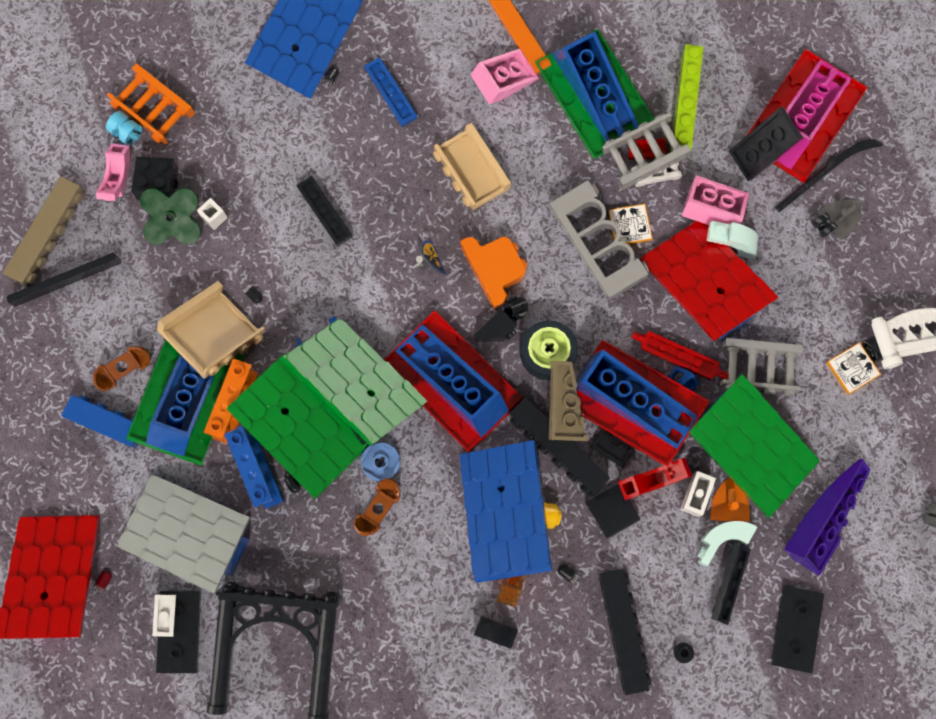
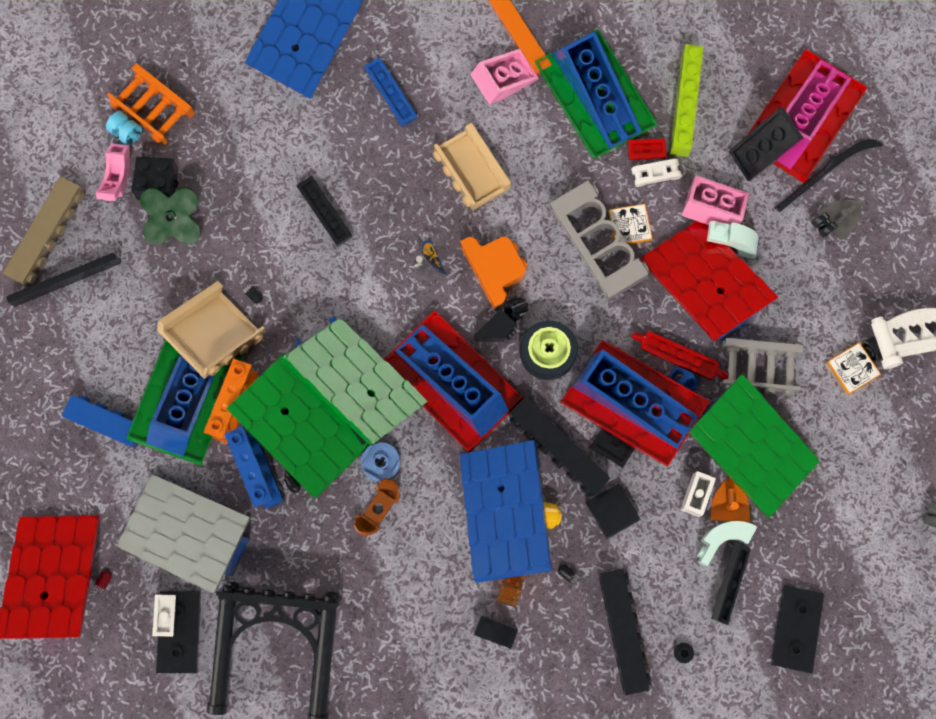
(107, 374): dark orange piece -> none
(212, 214): white brick -> none
(331, 75): black piece -> none
(565, 411): dark tan wing -> none
(655, 479): red arch -> none
(661, 161): light grey fence -> none
(819, 530): dark purple wedge -> none

